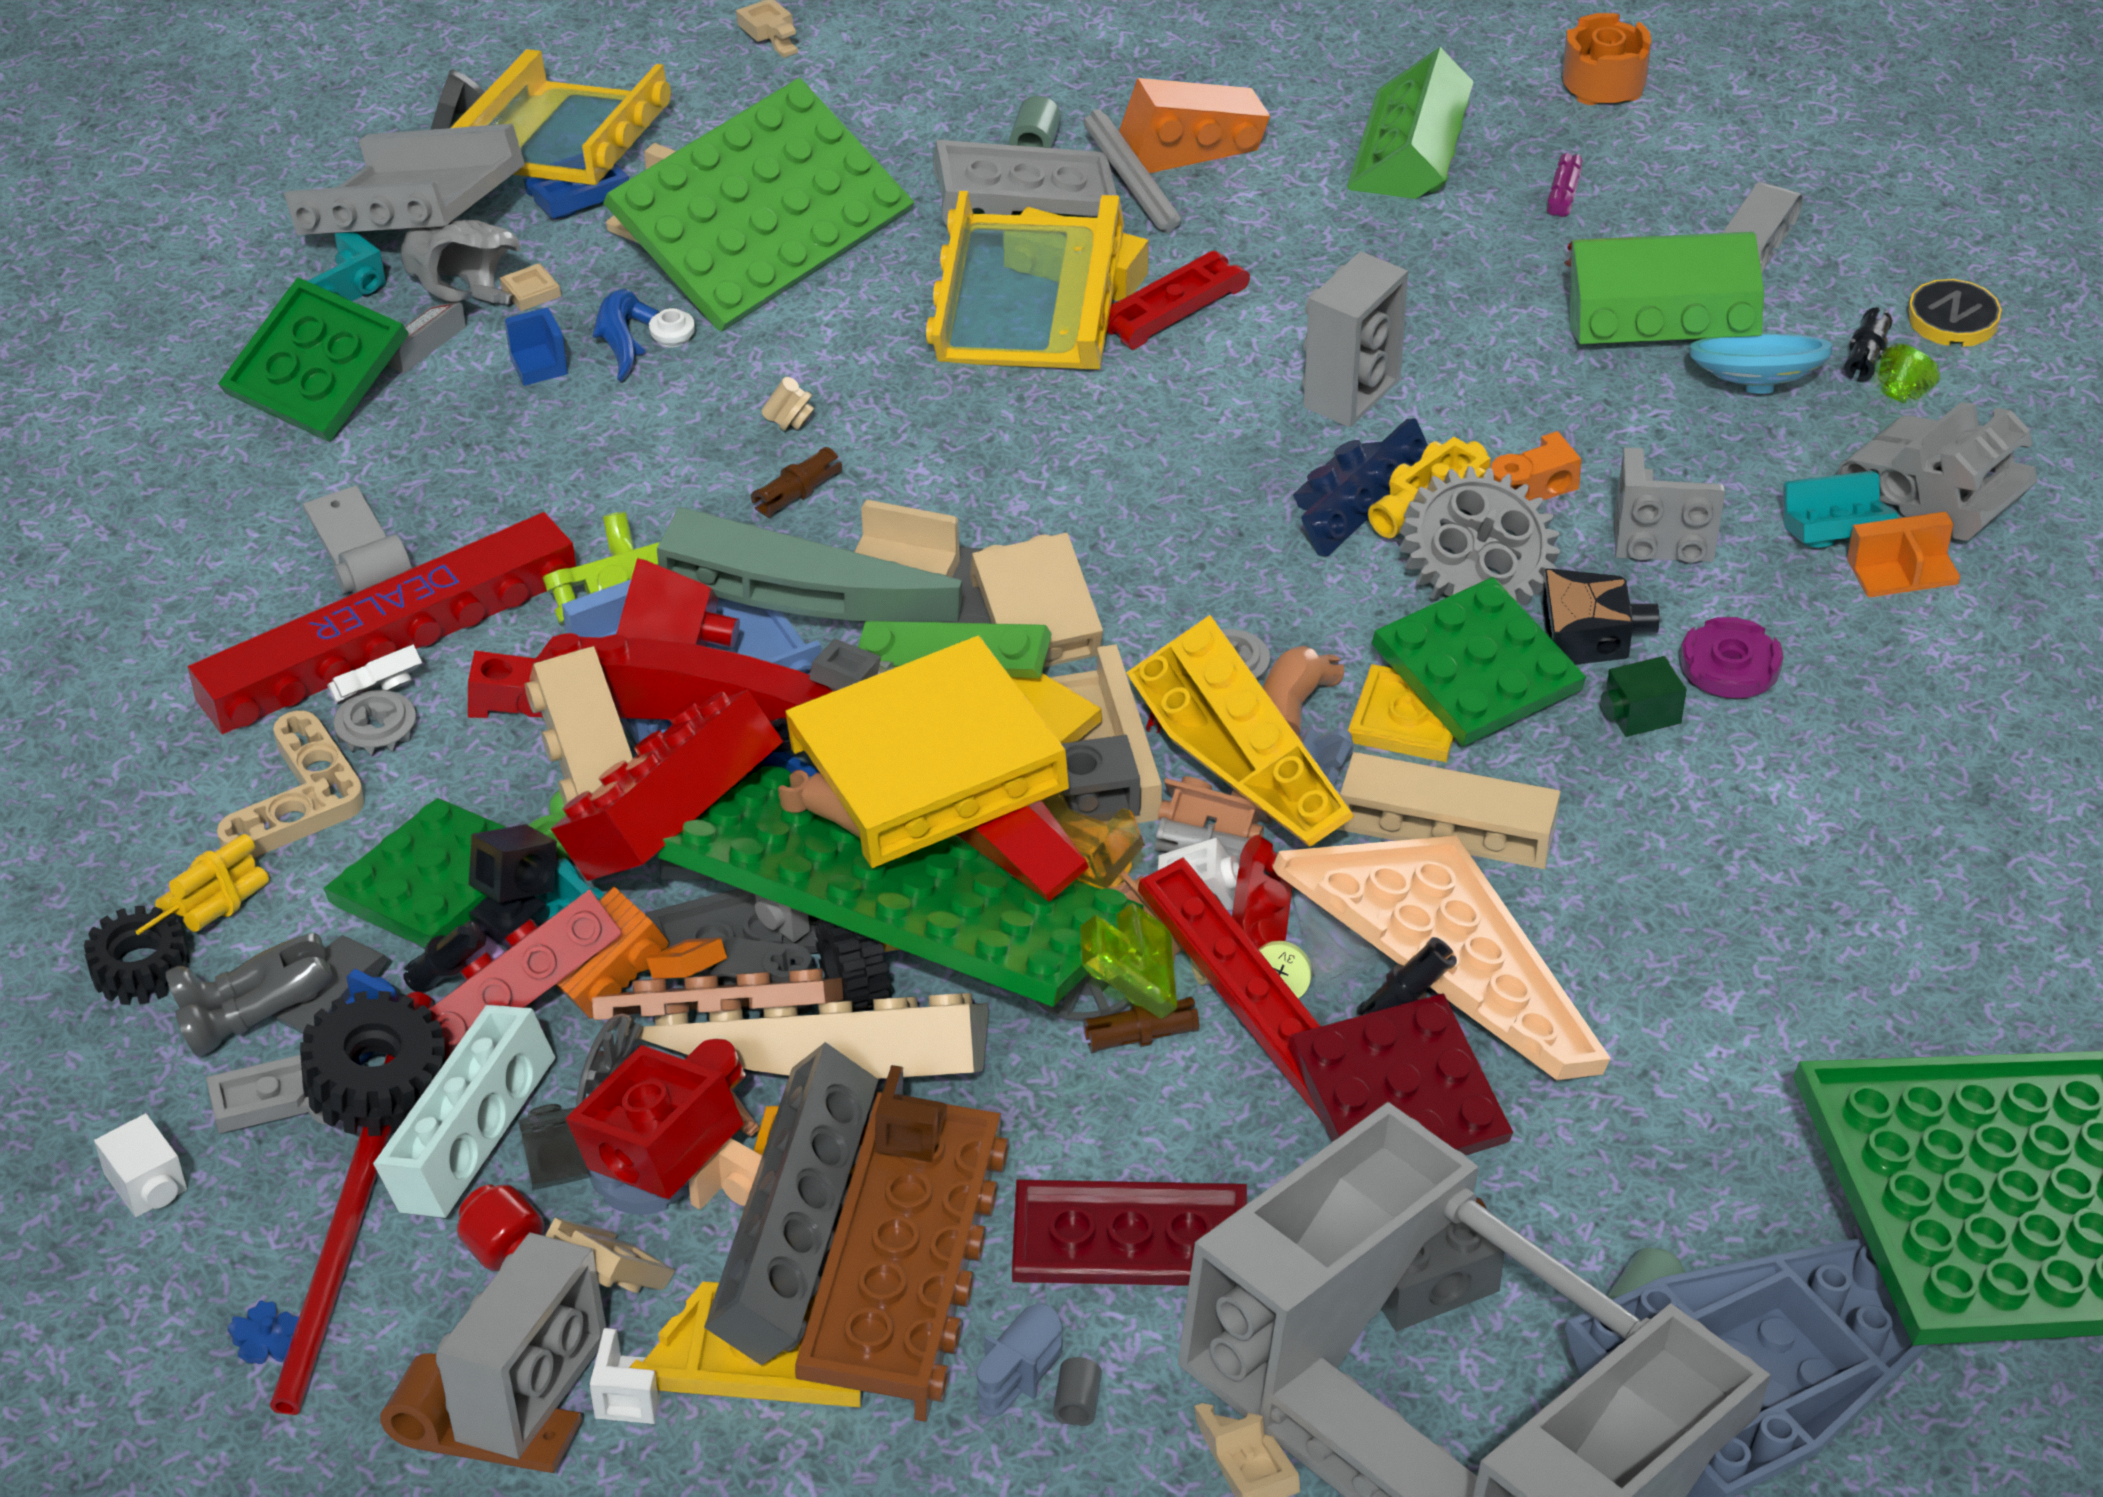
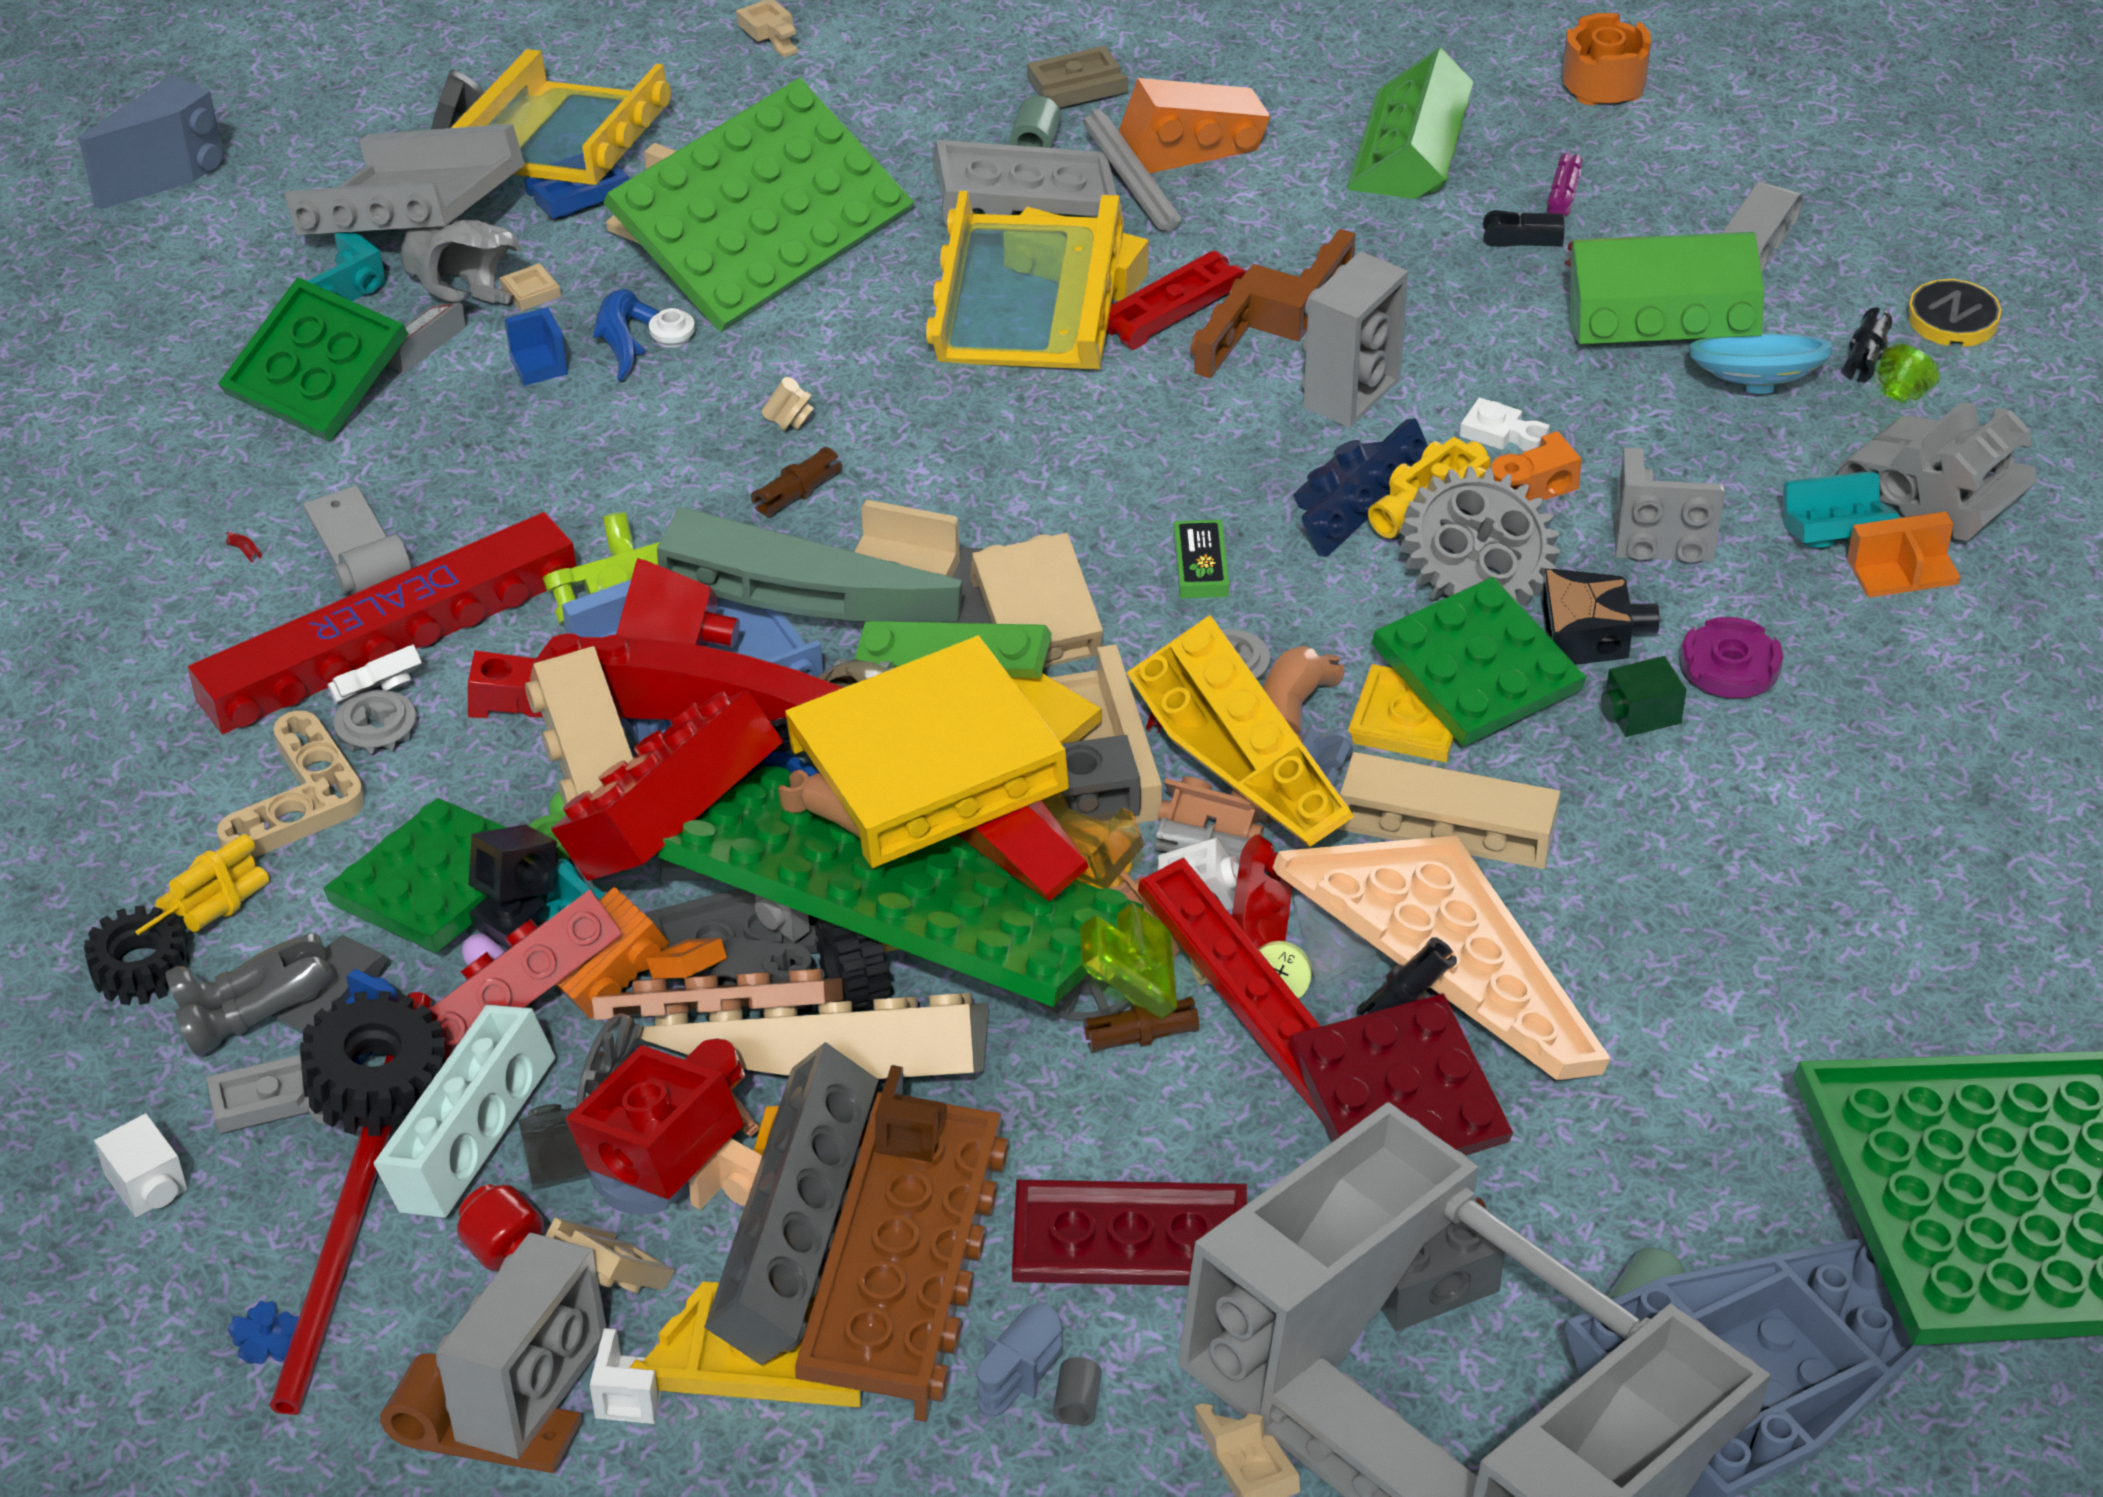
(152, 144): none -> sand blue slope
(234, 542): none -> red leg
(444, 957): black axle -> none
(843, 665): dark grey plate -> none
(1078, 76): none -> dark tan plate
(1201, 559): none -> tile
(1268, 303): none -> dark orange bracket
(1499, 424): none -> white plate
(1523, 229): none -> black bar

